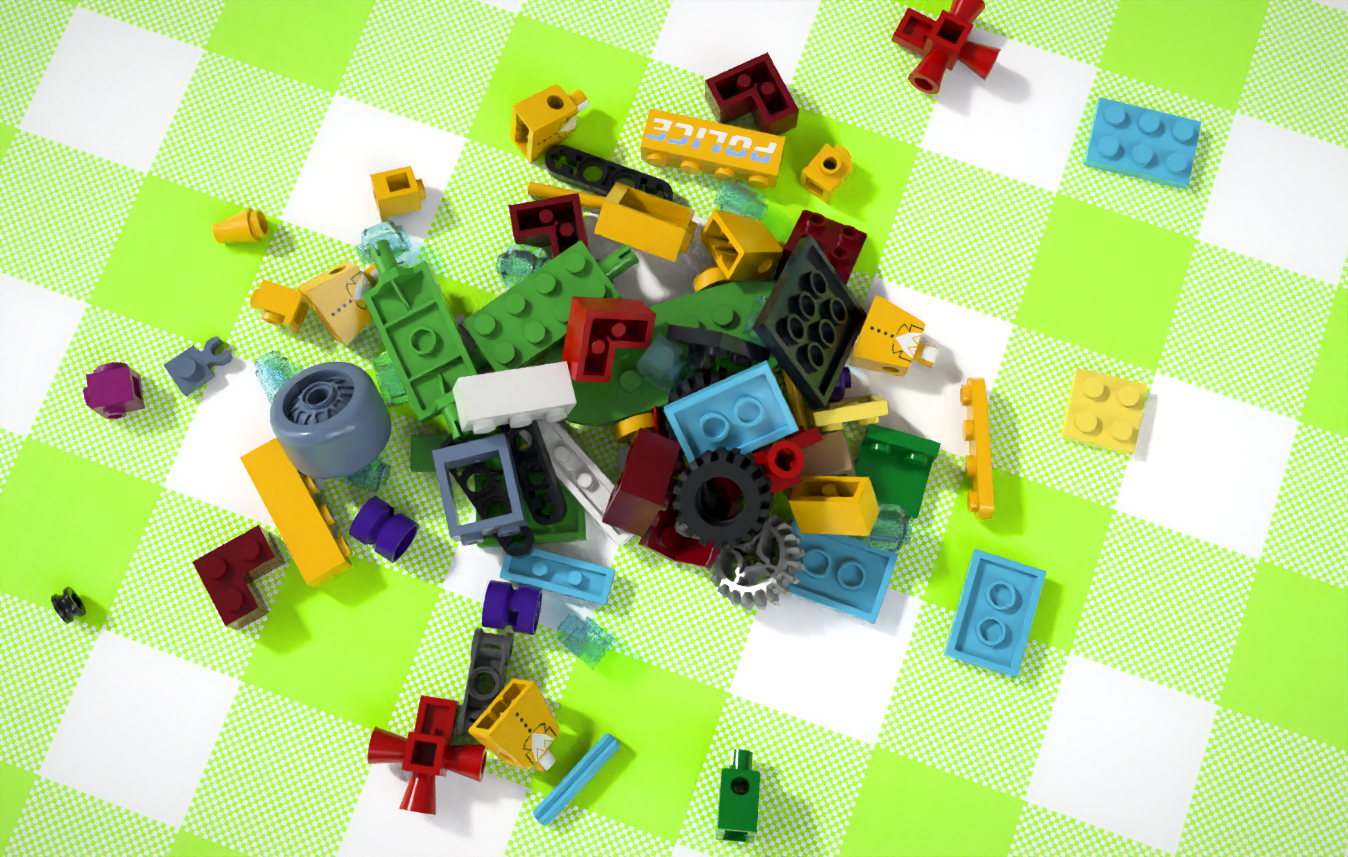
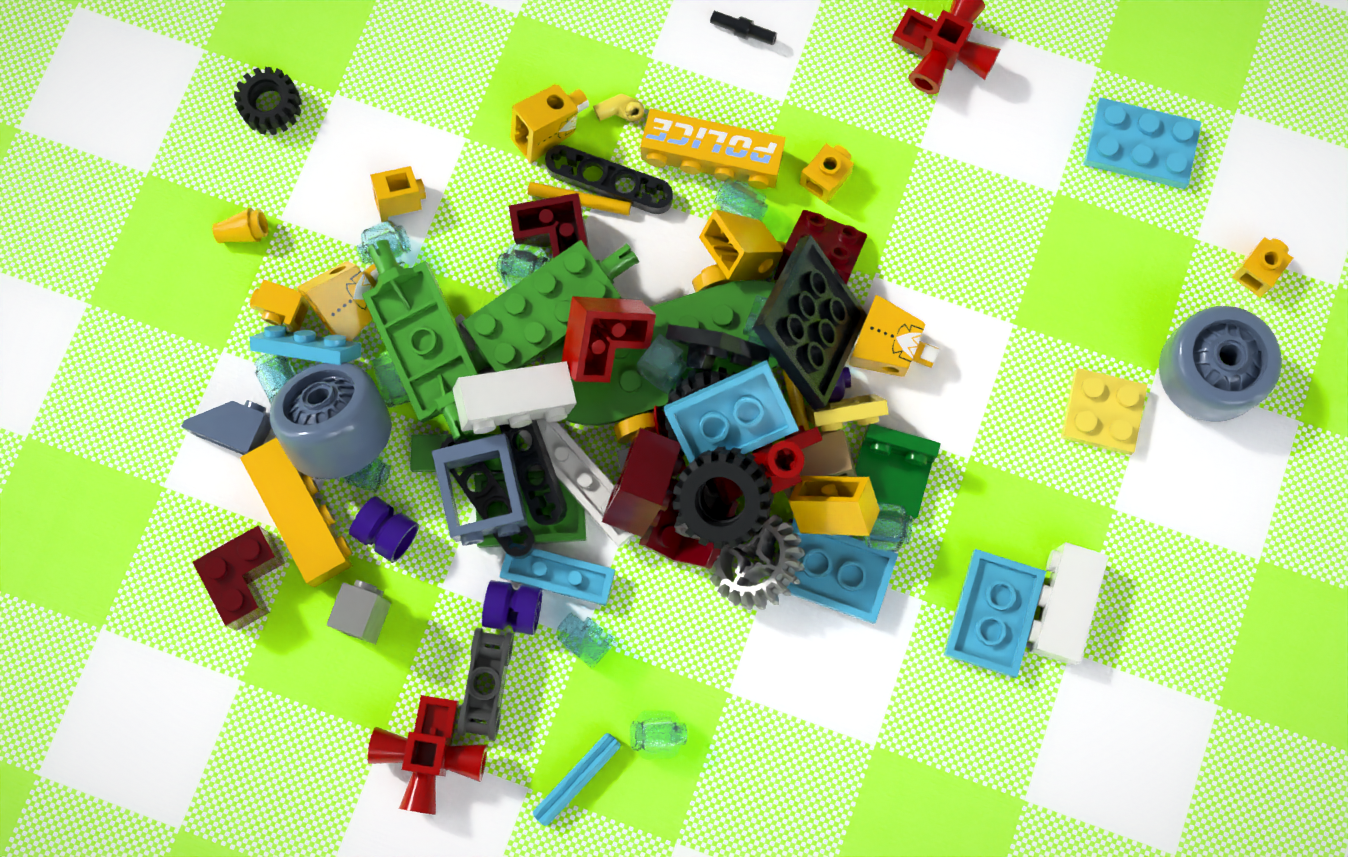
(68, 605): bush -> none
(114, 390): magenta brick -> none
(193, 368): sand blue plate -> none
(232, 426): none -> sand blue slope
(263, 83): none -> black tyre
(305, 345): none -> medium azure plate
(359, 611): none -> light grey brick
(518, 727): yellow torso -> none
(621, 106): none -> light yellow arm
(646, 222): yellow window -> none
(657, 734): none -> clear light blue head
(738, 813): green torso -> none
(743, 27): none -> black bar
(753, 89): dark red brick -> none
(978, 463): yellow plate -> none
(1067, 603): none -> white brick
(1199, 379): none -> sand blue wheel
(1263, 266): none -> yellow brick

